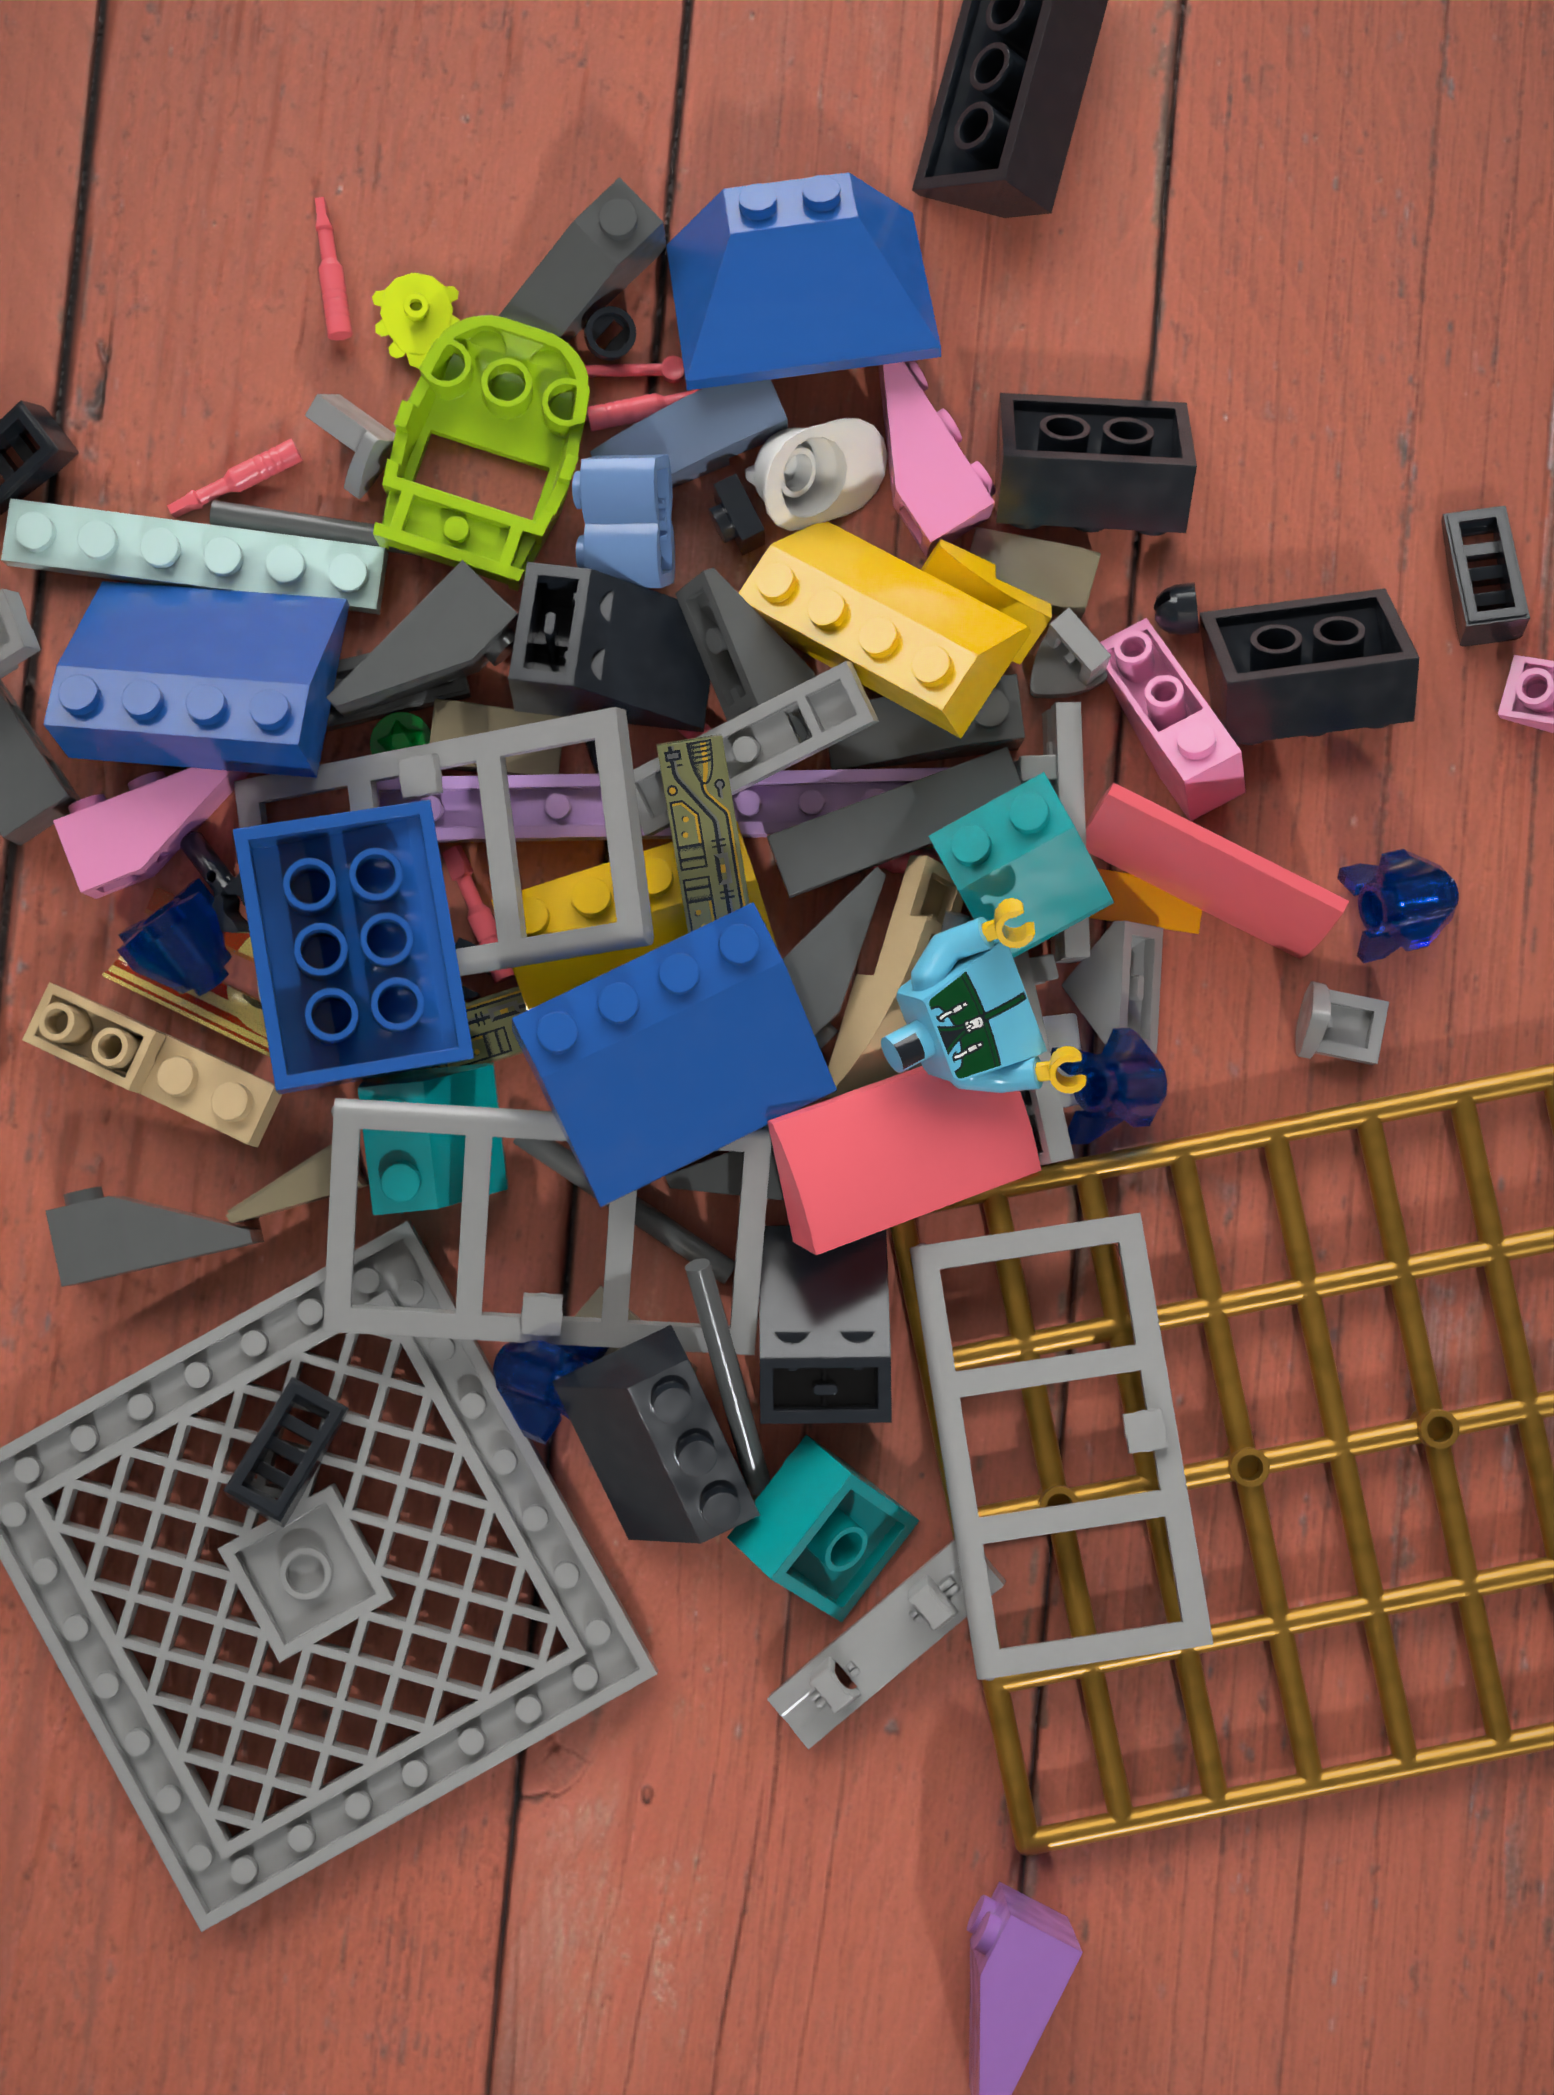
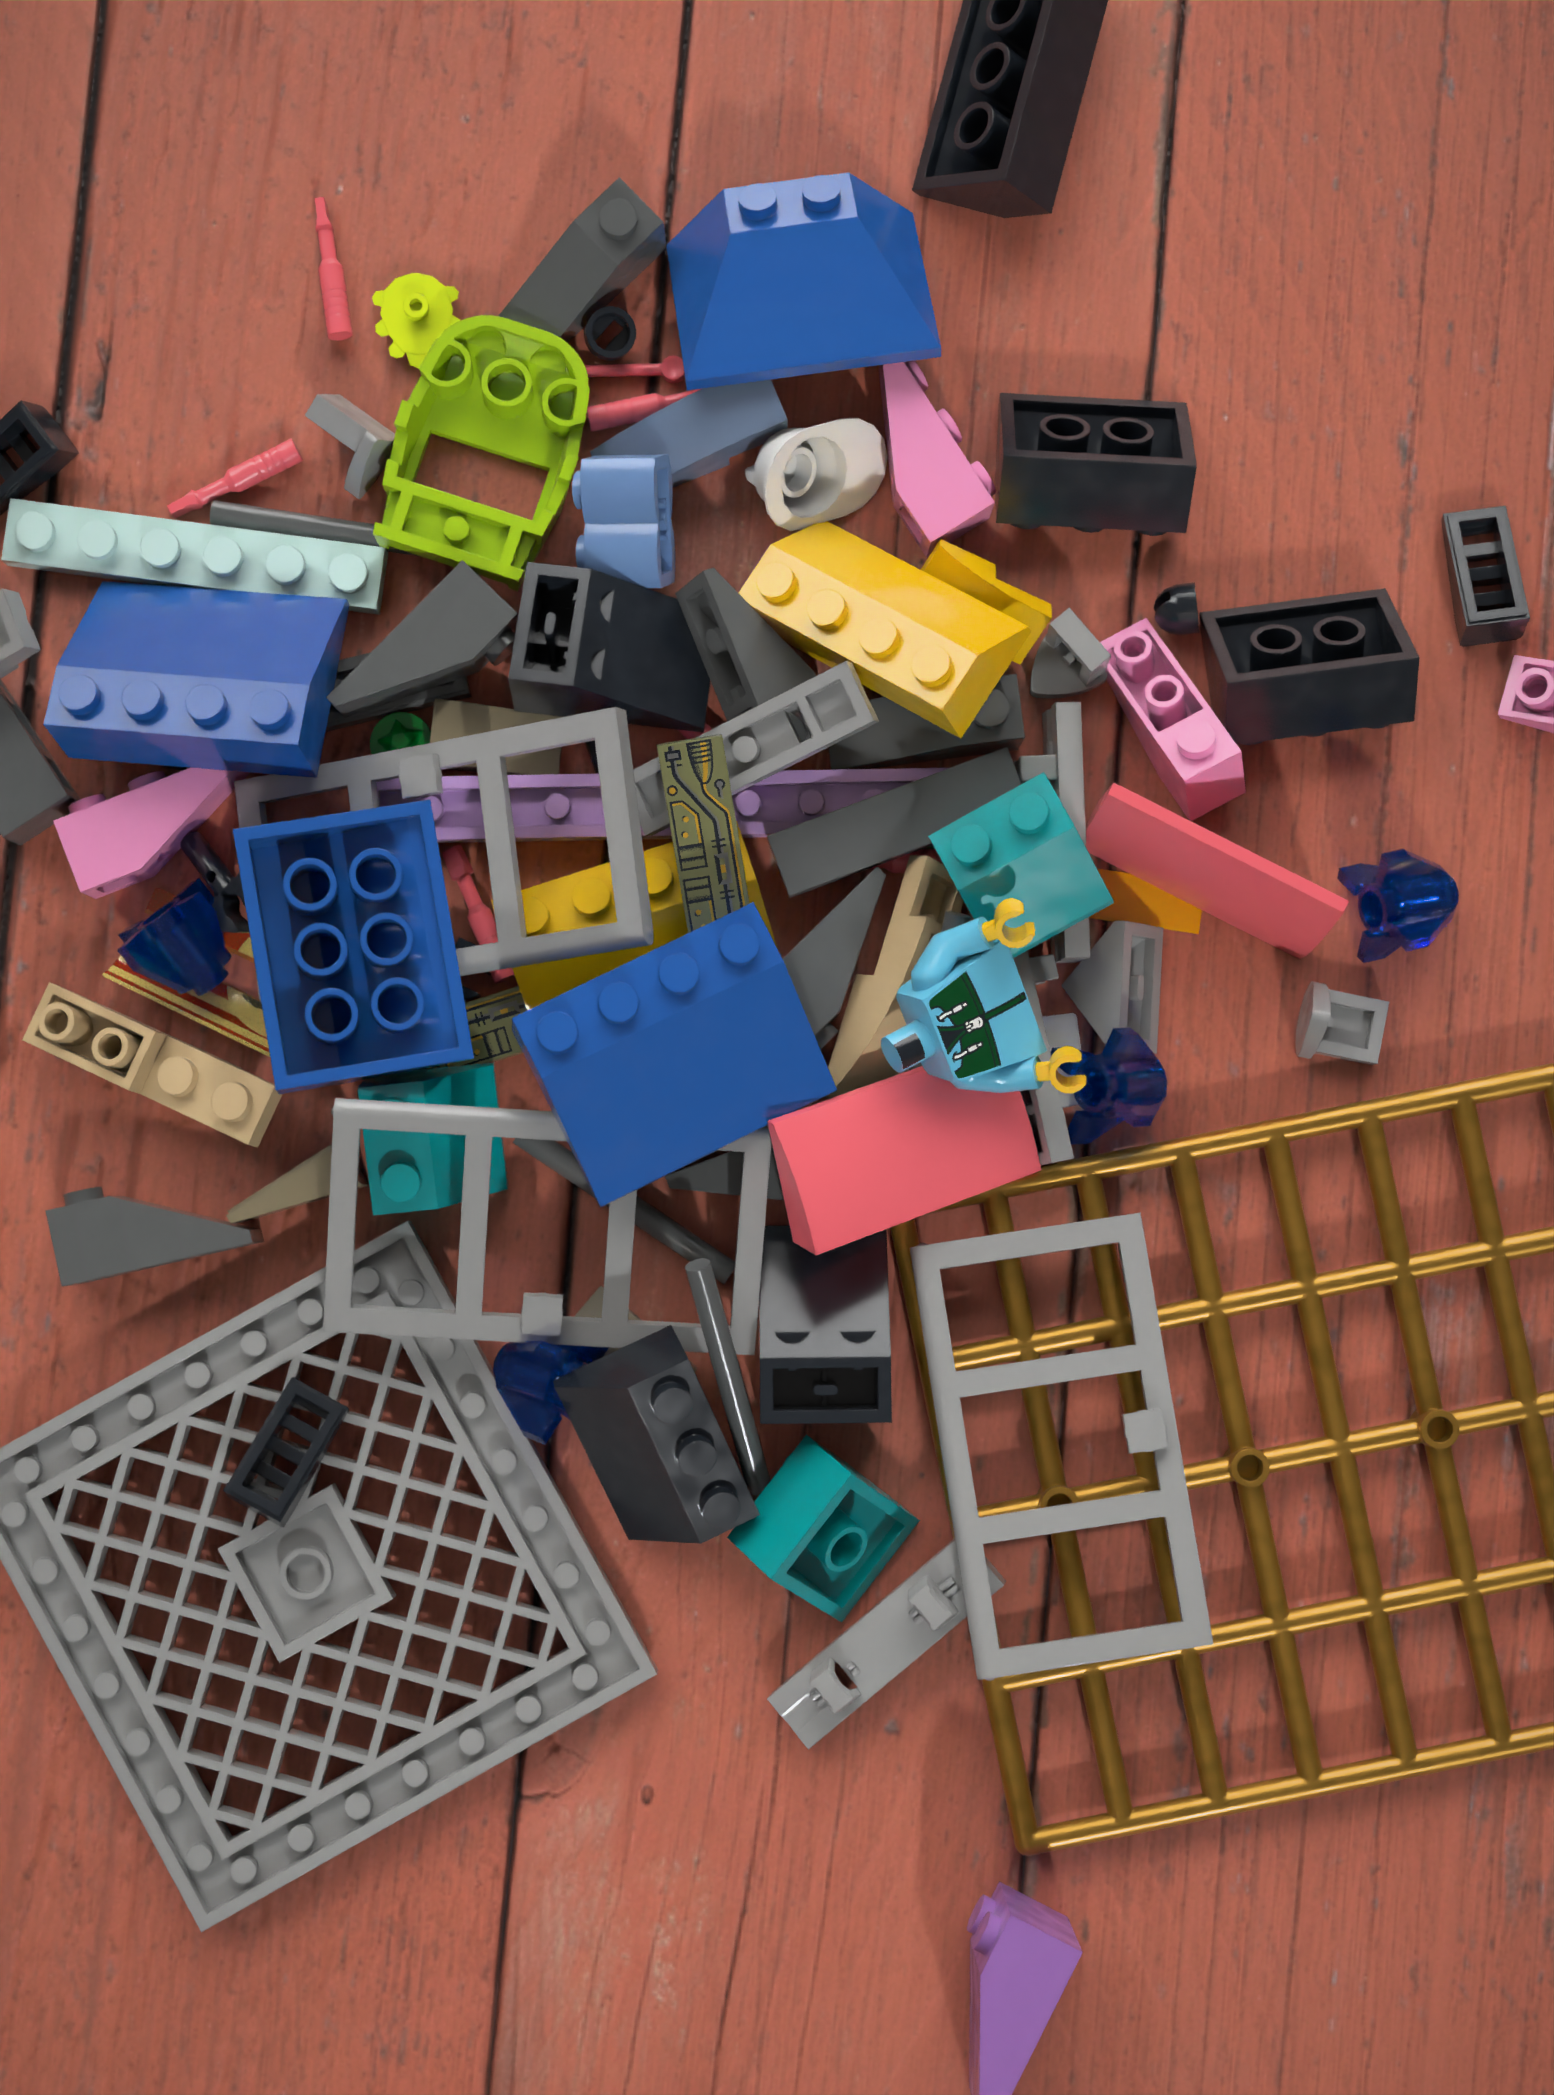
(736, 516): black plate -> none
(1040, 567): dark tan slope -> none

